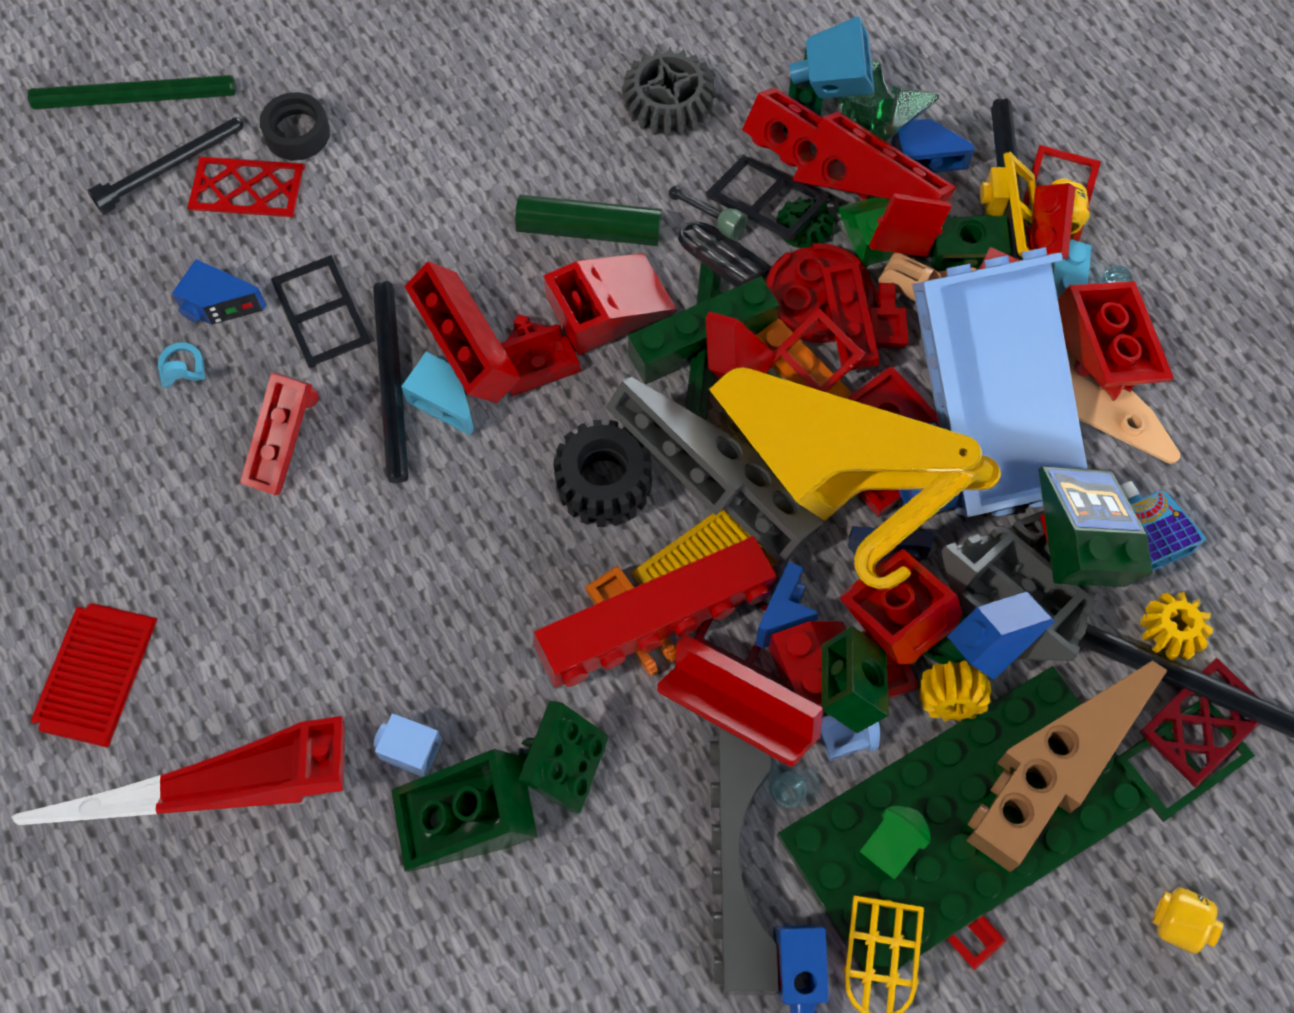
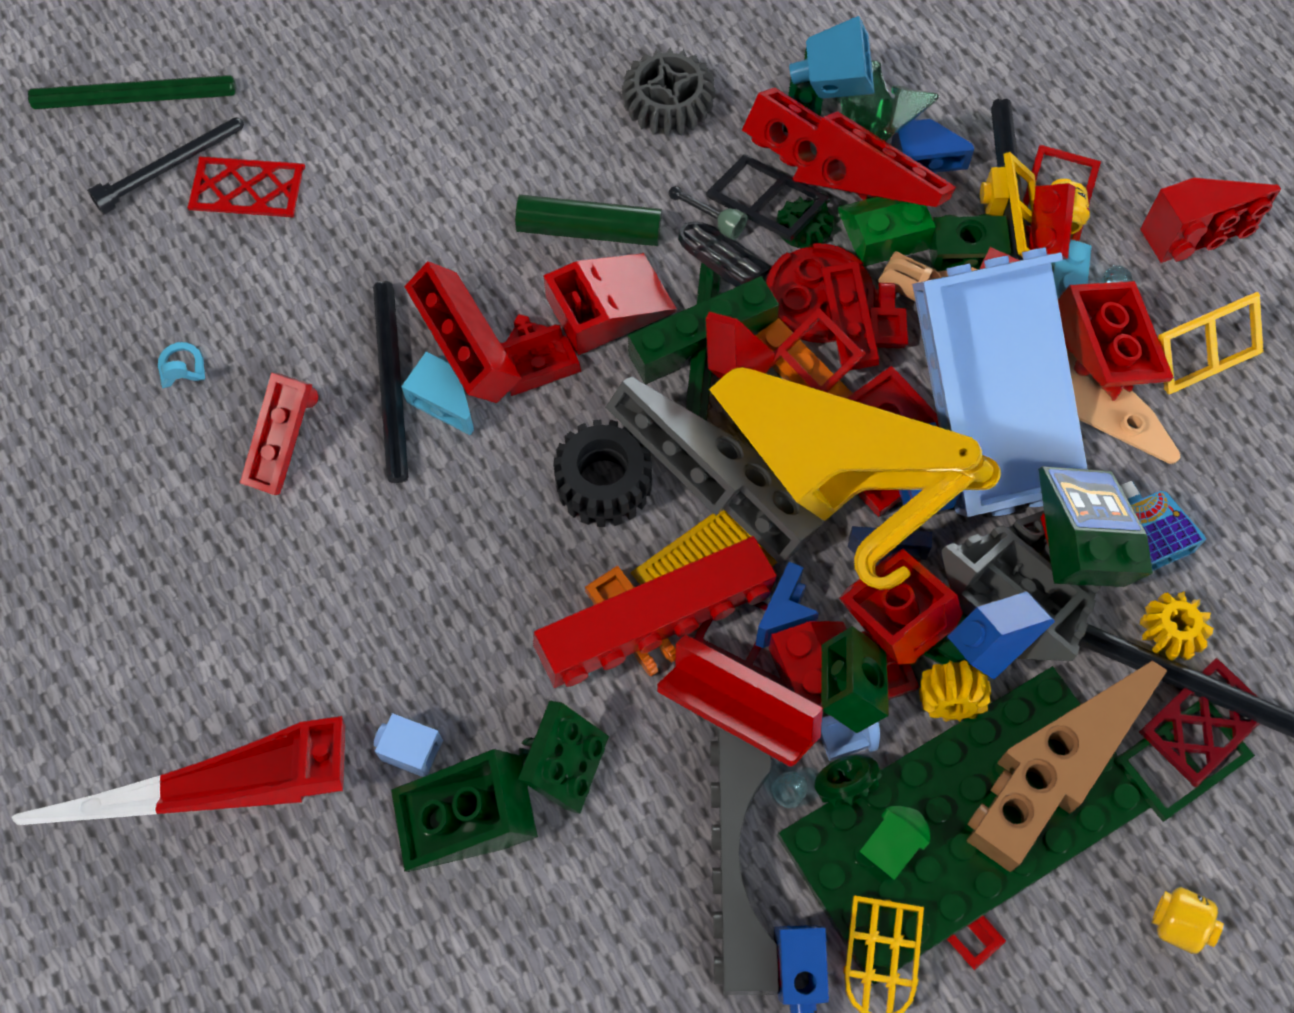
(93, 674): red window -> none
(215, 295): blue slope -> none
(305, 145): black tyre -> none
(344, 300): black window -> none
(859, 770): none -> dark green gear
(910, 225): red piece -> none
(1204, 215): none -> red slope
(1214, 365): none -> yellow window

